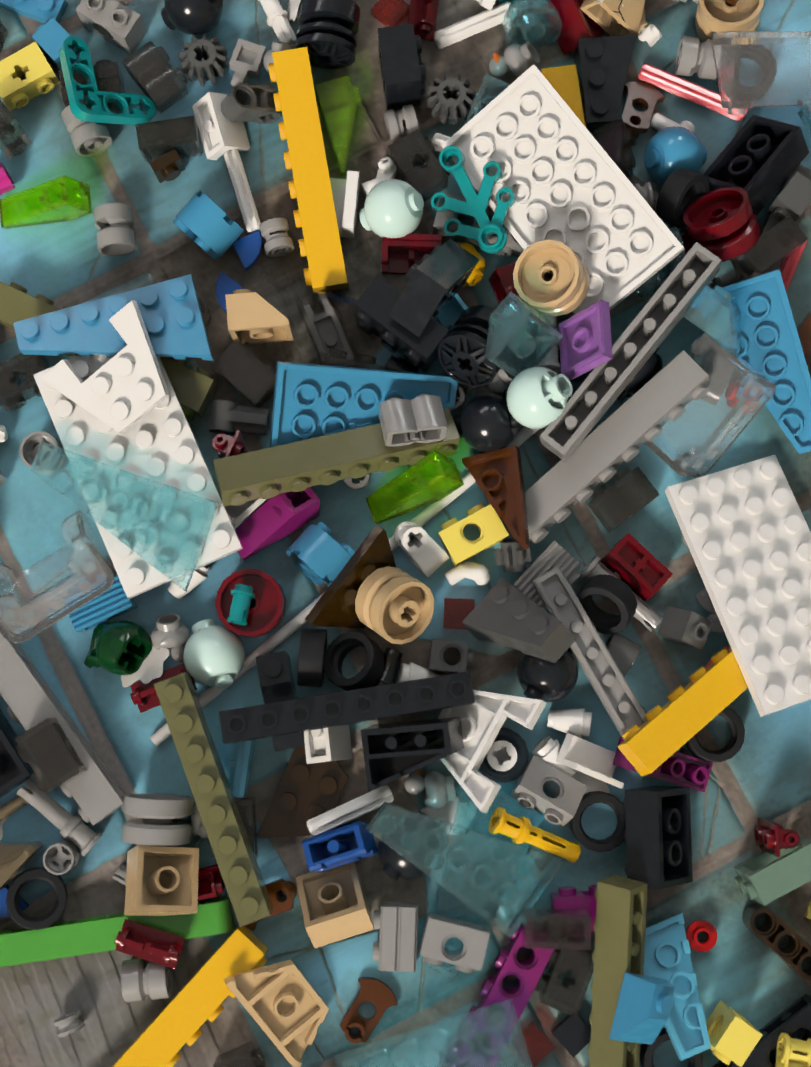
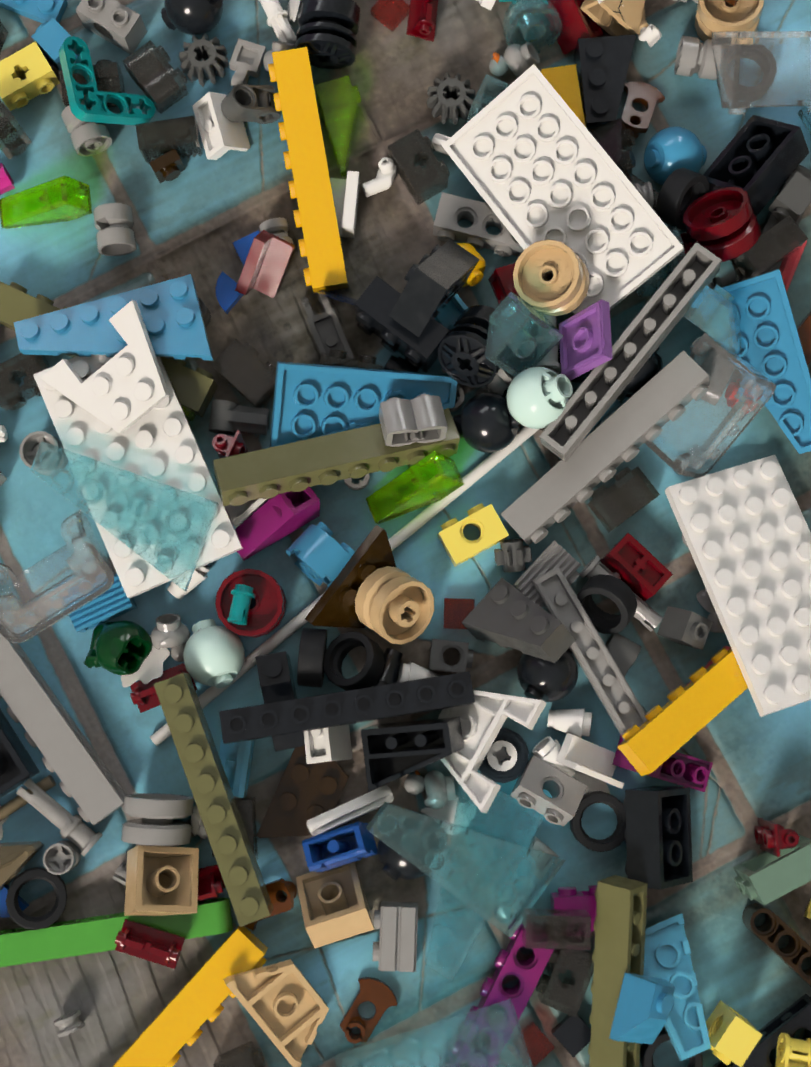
(49, 755): clear smoke brick -> none
(145, 979): light grey wheel -> none
(207, 225): dark azure brick -> none
(242, 190): white axle -> none
(255, 320): tan slope -> none
(265, 265): none -> panel
(392, 209): light aqua brick -> none
(394, 123): light grey wheel -> none
(401, 66): black brick -> none
(404, 252): dark red hinge -> none
(422, 550): white piece -> none
(440, 929): light grey brick -> none
(469, 570): white arm -> none
(470, 26): white axle -> none
(476, 204): teal plant -> none
(501, 480): reddish brown wing -> none
(522, 831): yellow pin -> none
(661, 122): white arm -> none
(685, 89): coral axle -> none
(692, 932): red plate -> none
(733, 746): black tyre -> none

